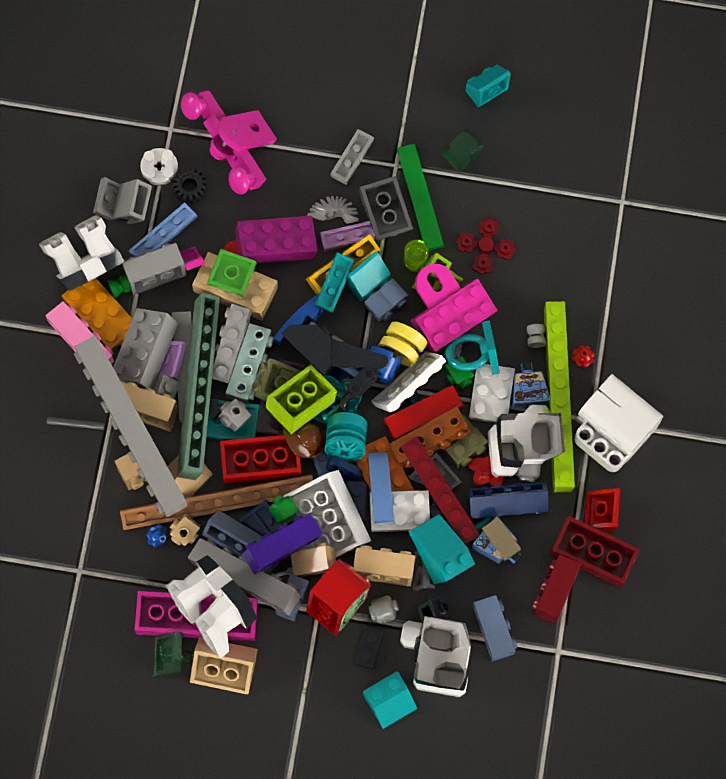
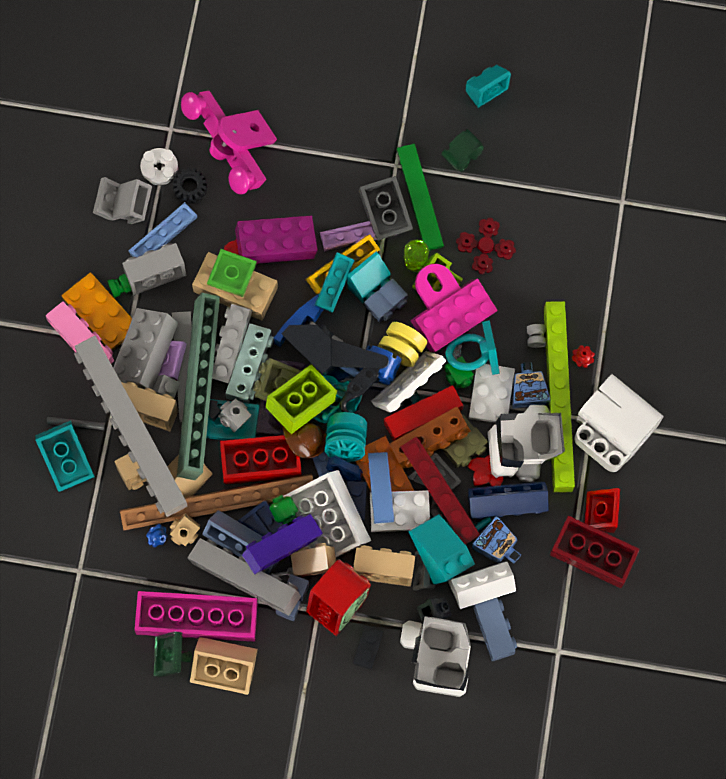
(64, 456): none -> teal slope
(76, 270): white piece -> none
(192, 258): dark pink tile -> none
(225, 613): white piece -> none
(334, 209): light grey hair -> none
(352, 157): light grey plate -> none
(383, 609): light grey head -> none
(389, 700): teal slope -> none
(483, 584): none -> white slope
(501, 539): dark tan tile -> none
(555, 589): dark red brick -> none

